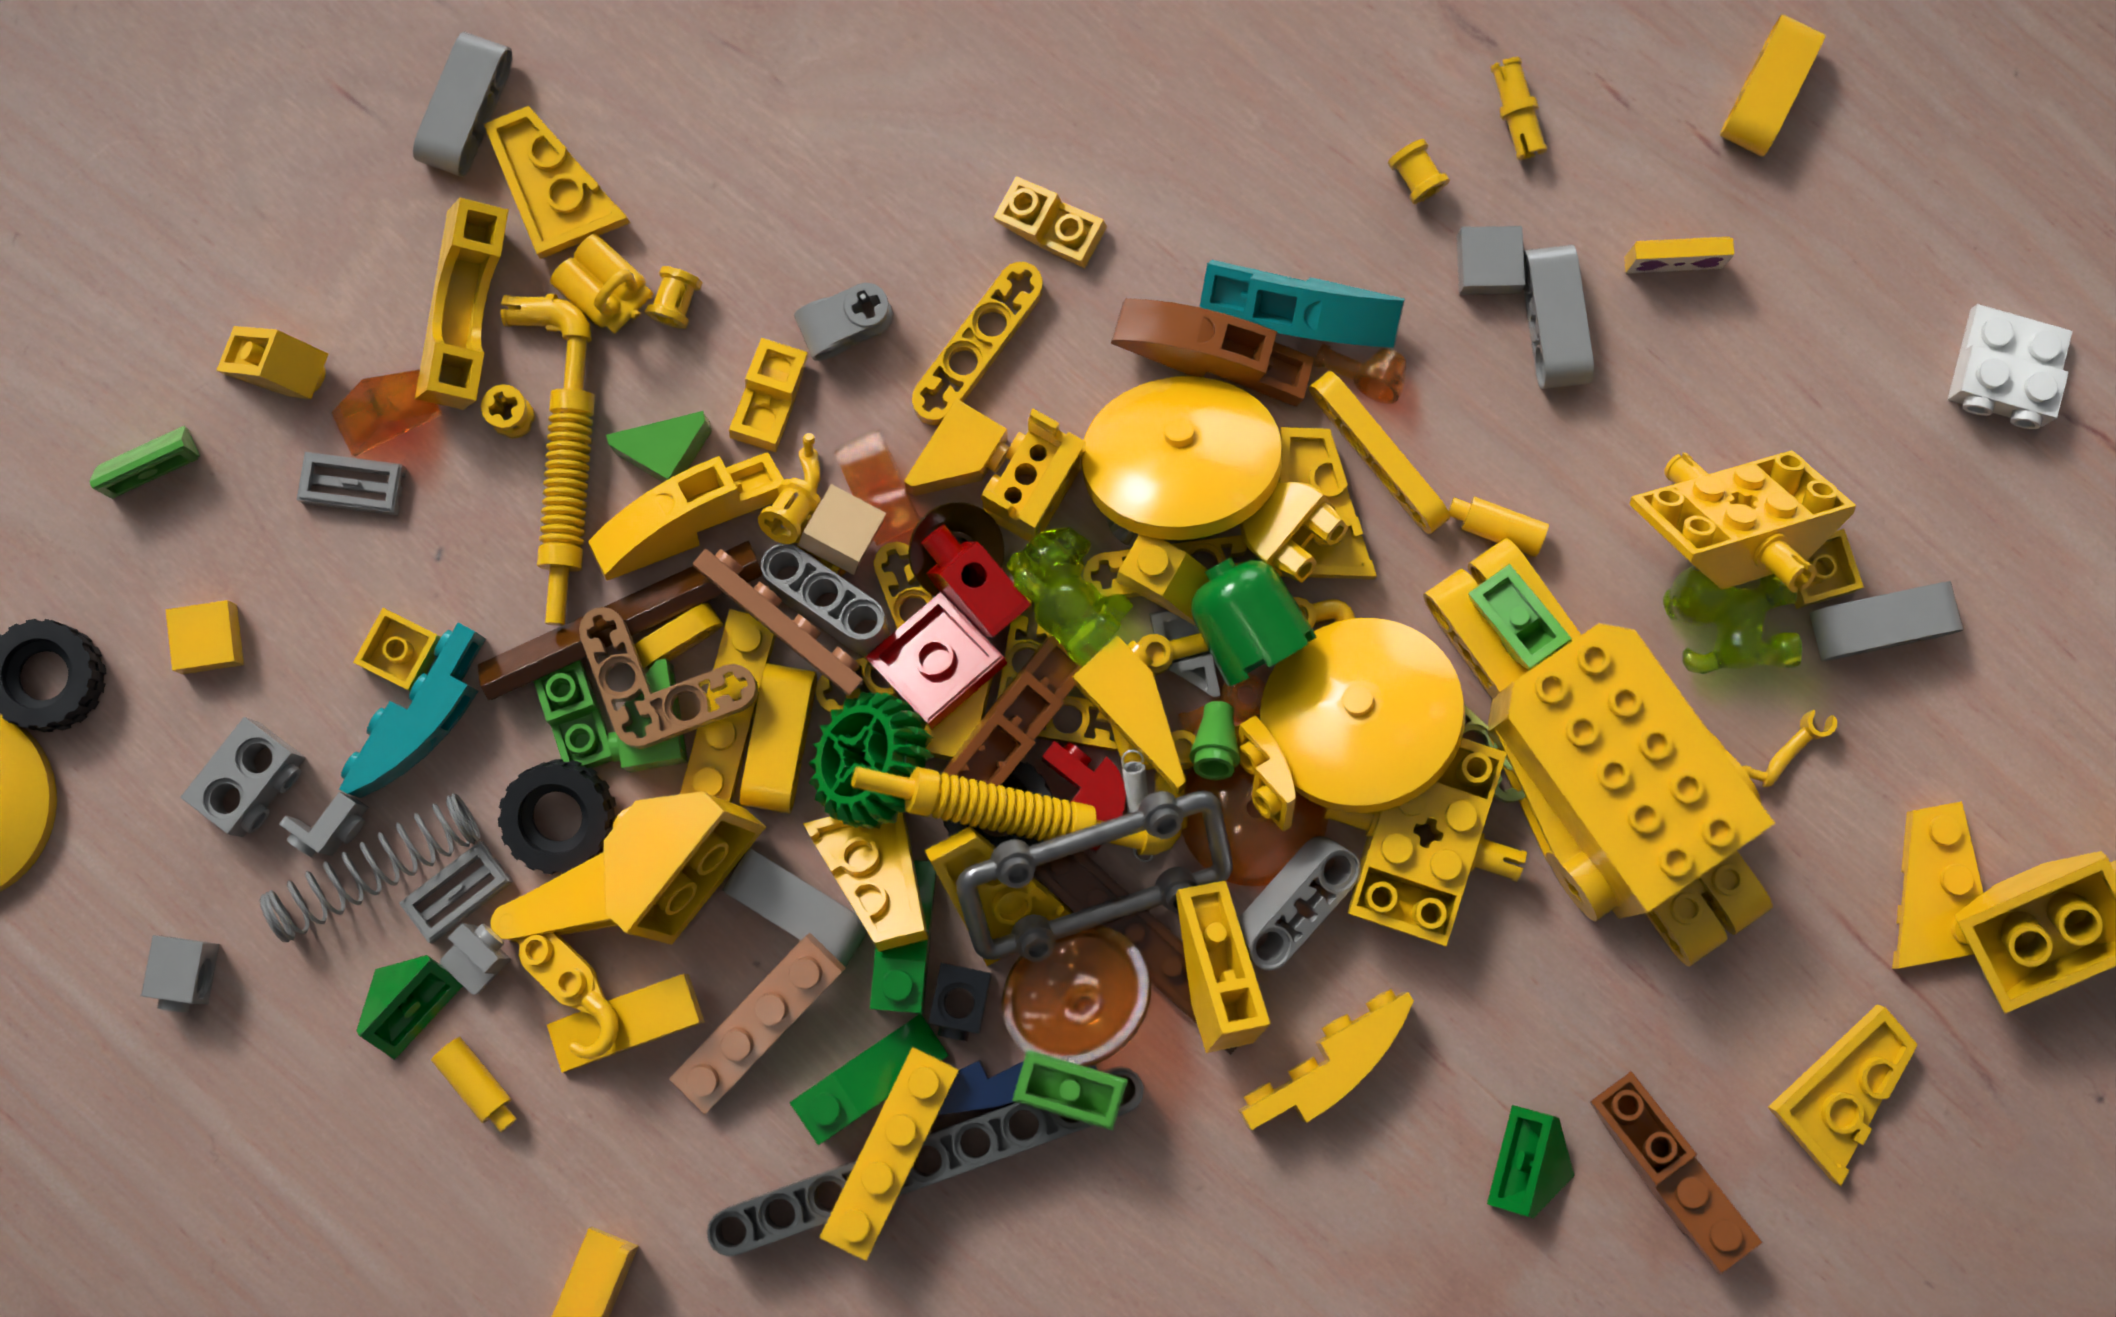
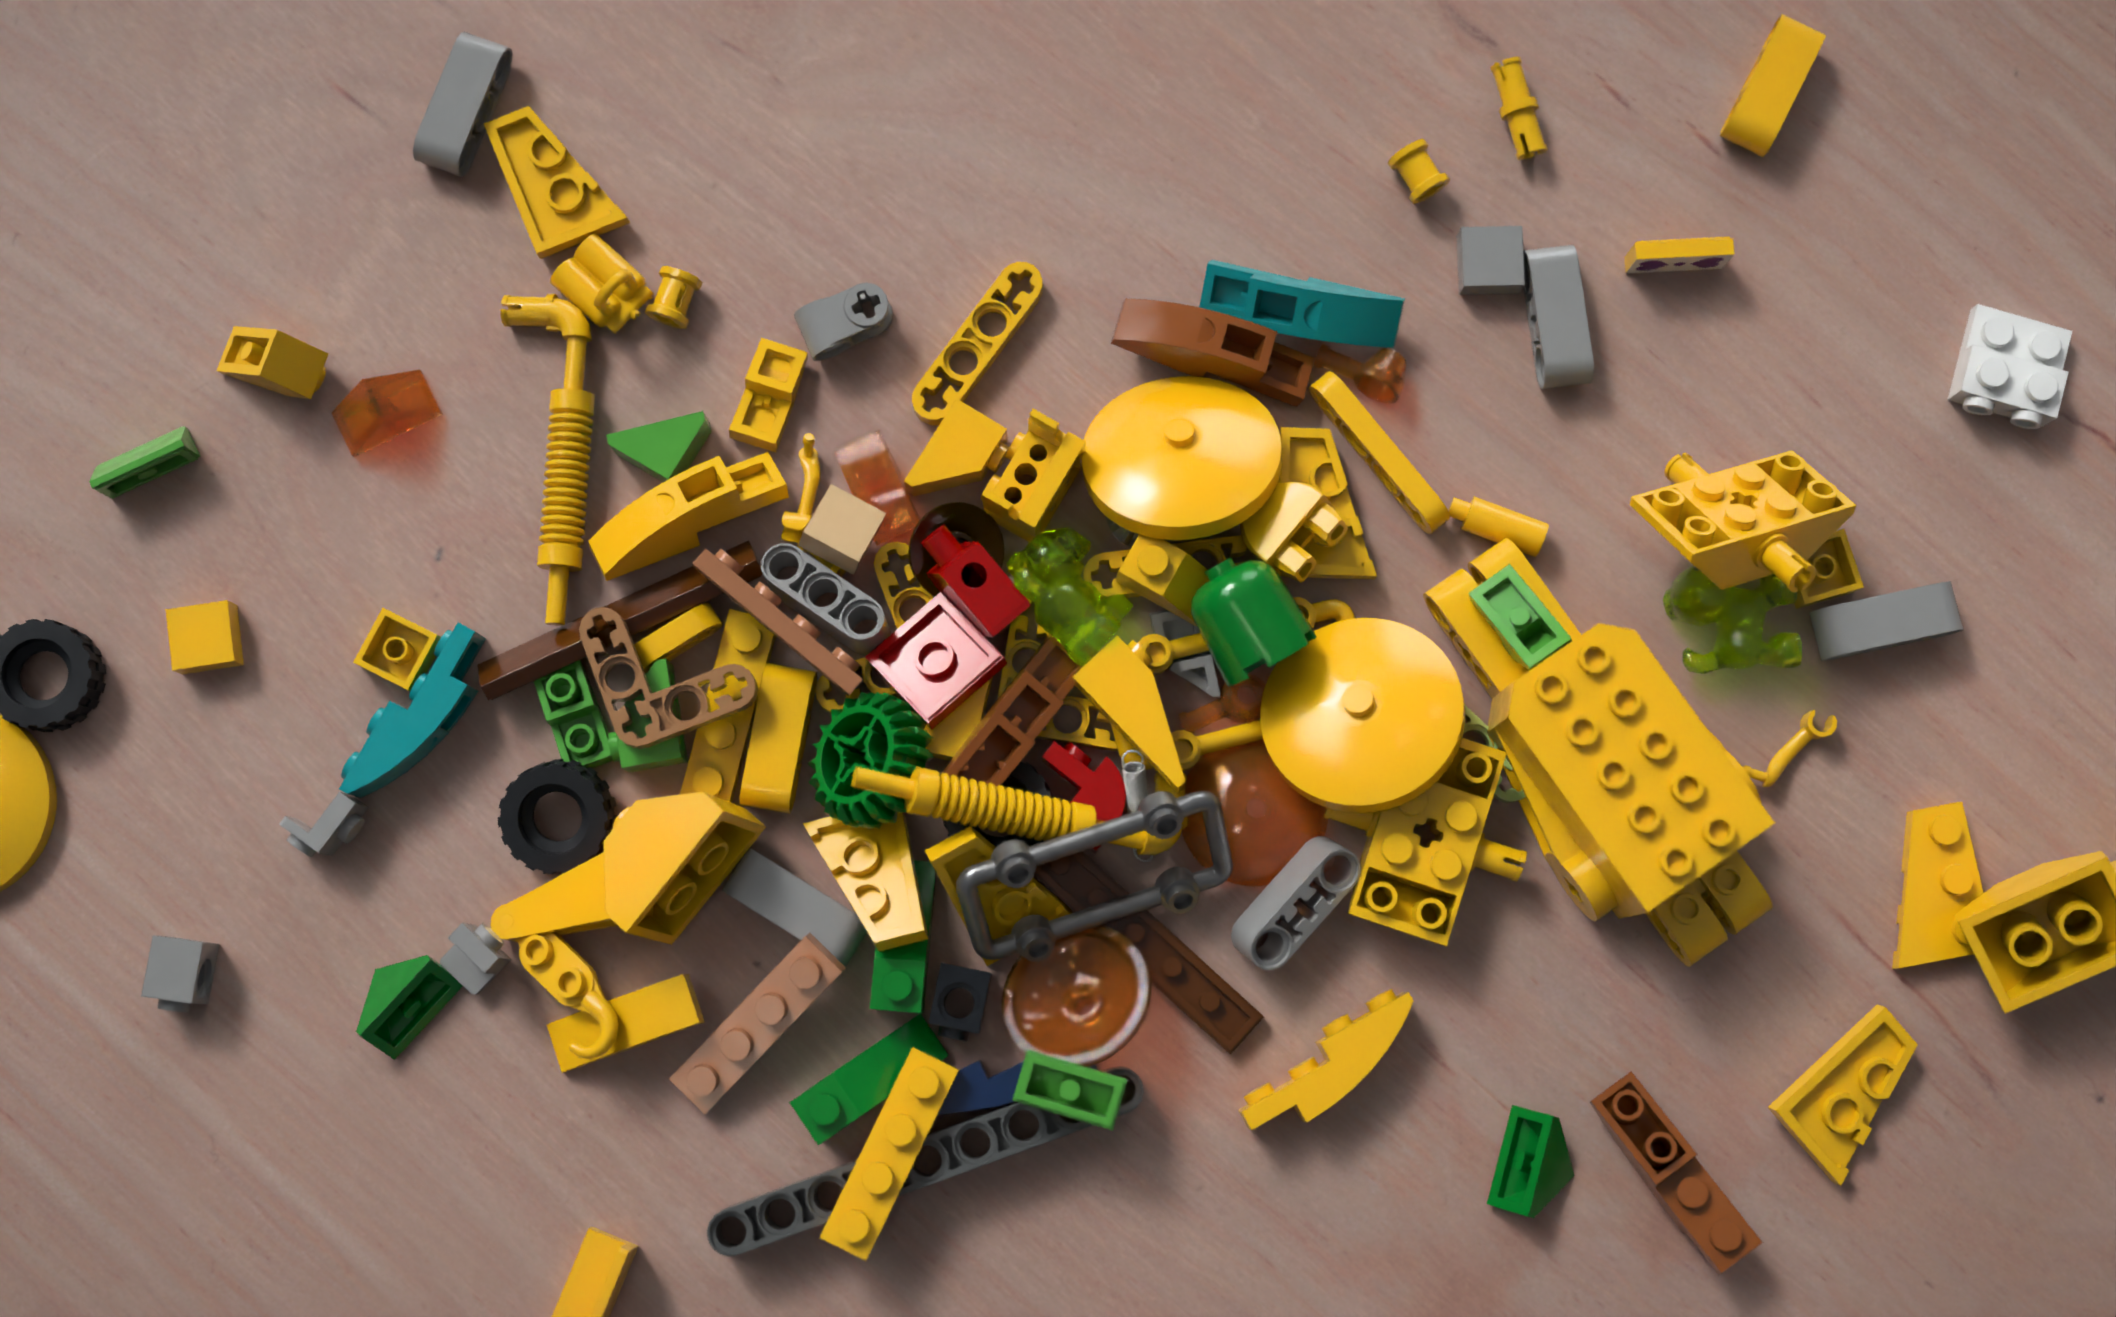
(235, 767): light grey brick -> none
(392, 489): light grey tile -> none
(461, 817): light grey piece -> none
(464, 272): yellow arch -> none
(474, 1083): yellow cylinder -> none
(490, 866): light grey tile -> none
(493, 411): yellow bush -> none
(789, 511): yellow bush -> none
(1049, 222): yellow slope -> none
(1215, 745): bright green cone -> none
(1219, 969): yellow slope -> none
(1273, 784): yellow slope -> none

